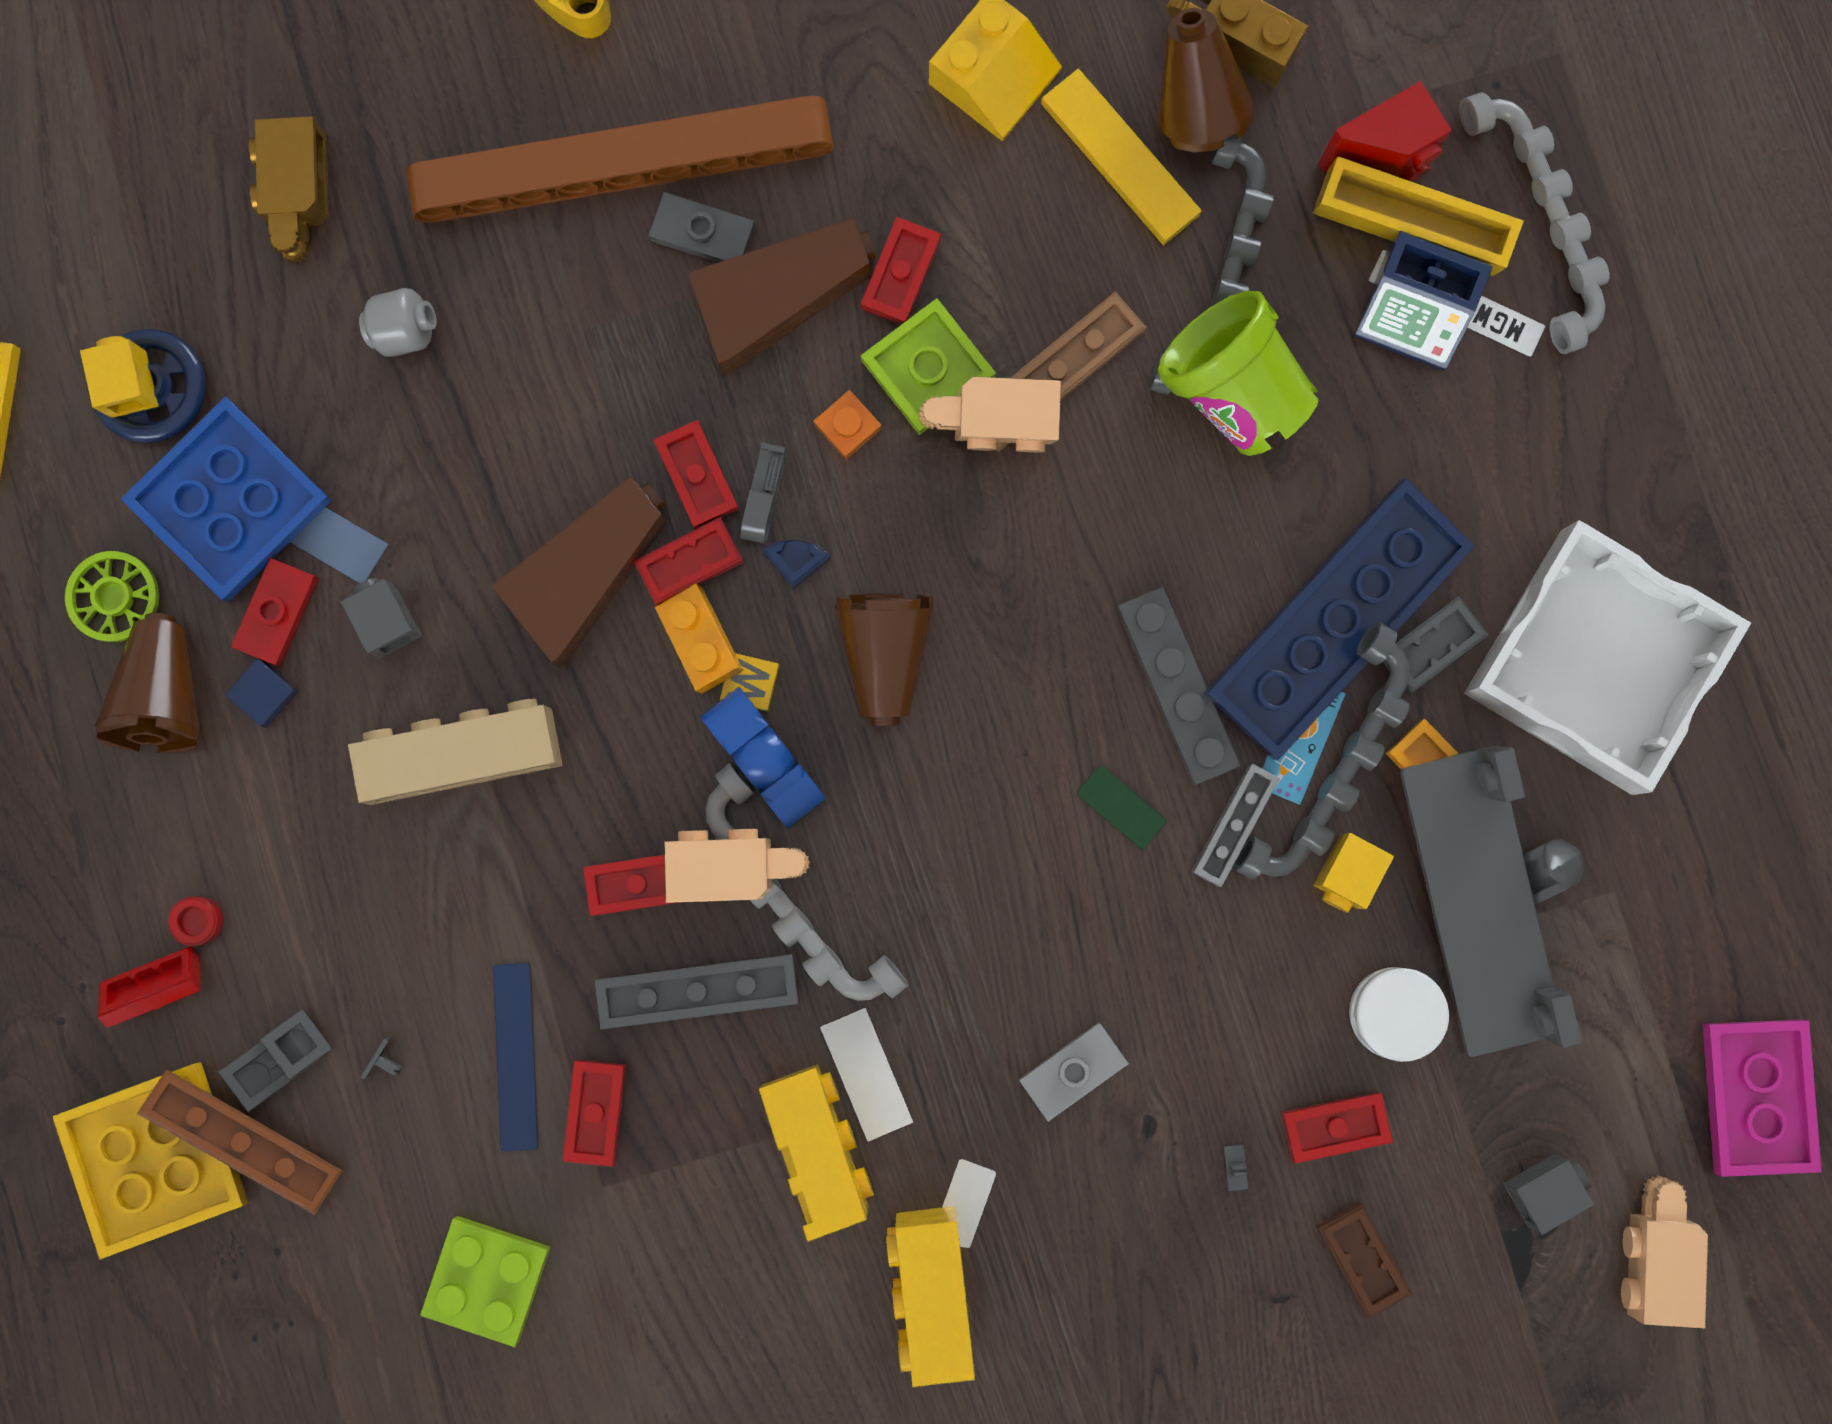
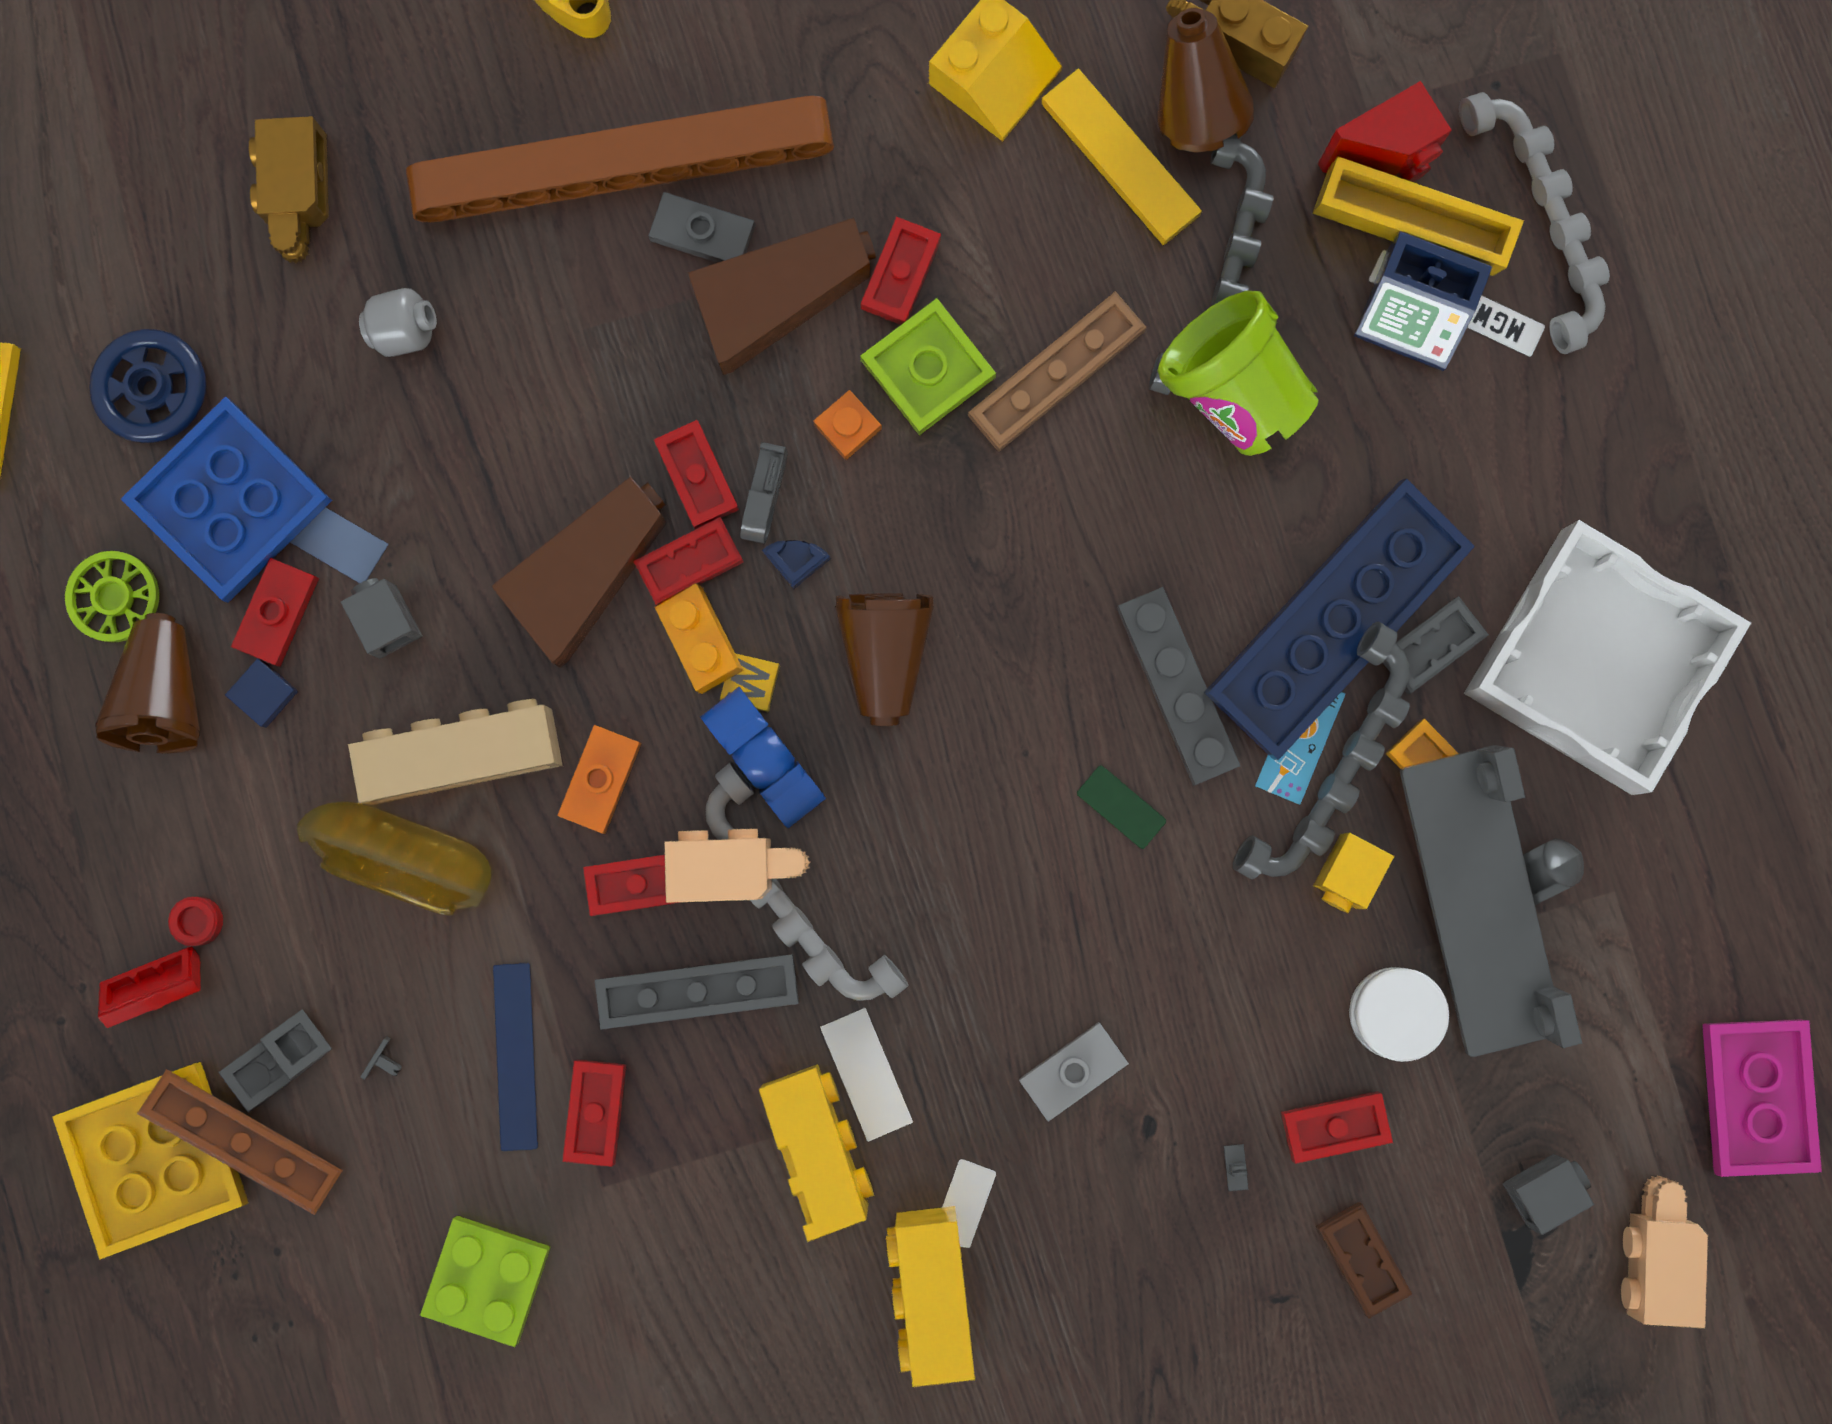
(118, 377): yellow brick -> none
(396, 856): none -> clear yellow brick
(599, 779): none -> orange plate
(999, 411): light nougat hinge -> none
(1235, 825): light grey piece -> none

